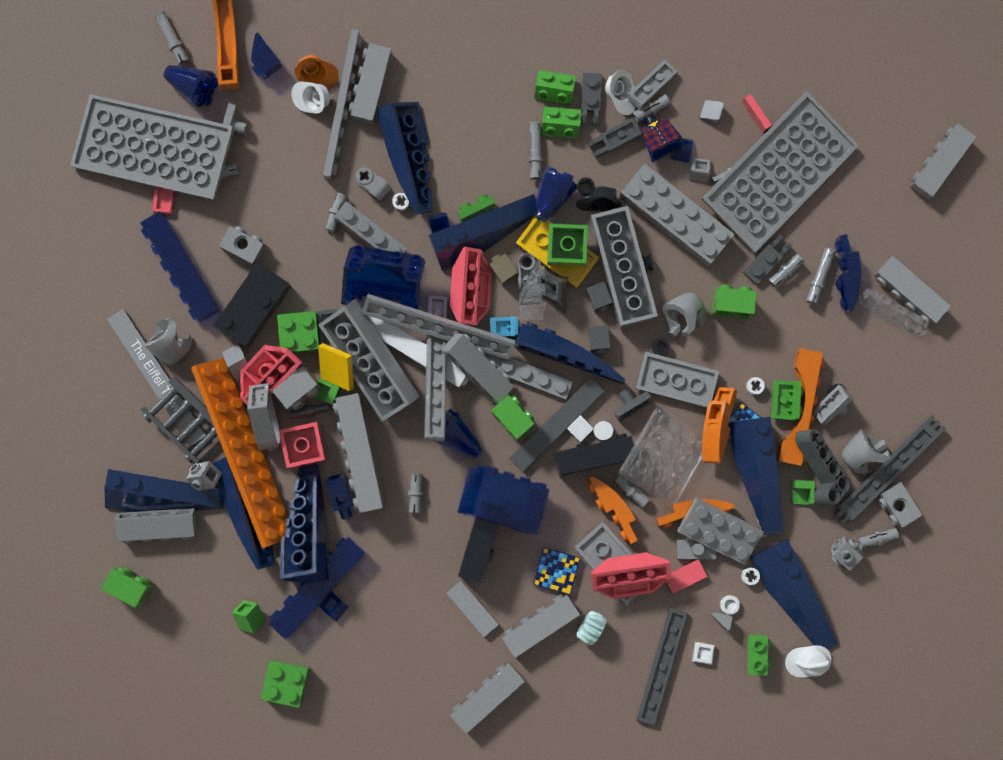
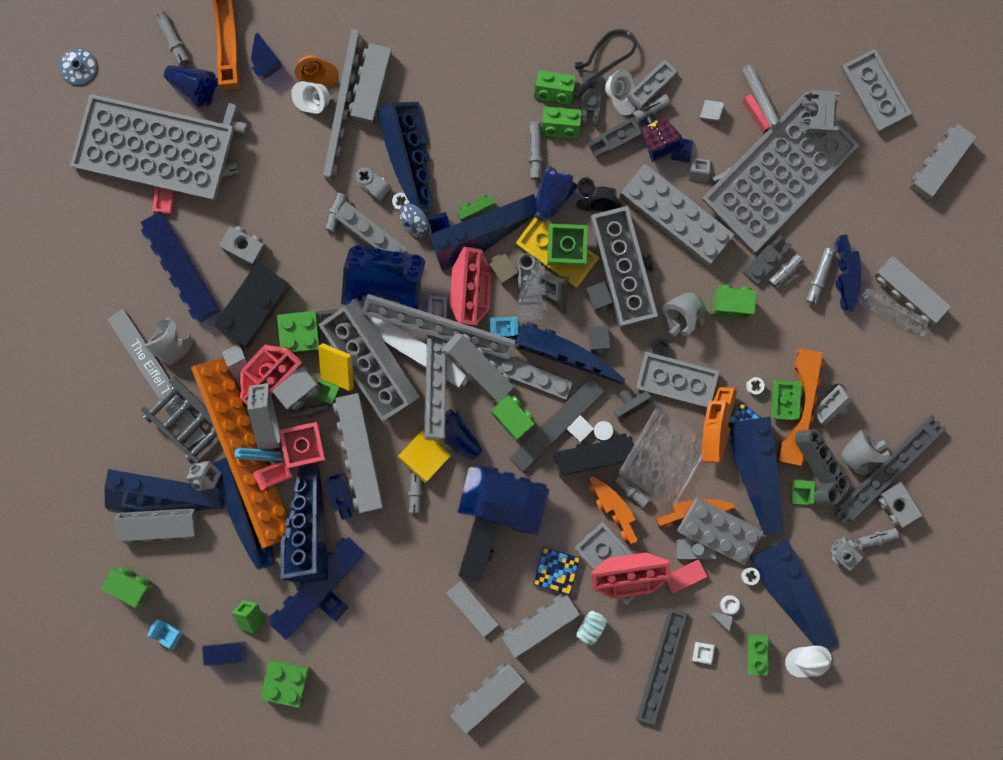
(85, 70): none -> sand blue dish
(165, 633): none -> medium azure bracket
(224, 653): none -> clear blue brick
(259, 455): none -> medium azure axle
(272, 475): none -> coral tile
(414, 220): none -> sand blue dish
(423, 457): none -> yellow tile
(591, 81): none -> black piece
(761, 96): none -> light grey axle
(822, 111): none -> light grey piece
(876, 90): none -> light grey plate

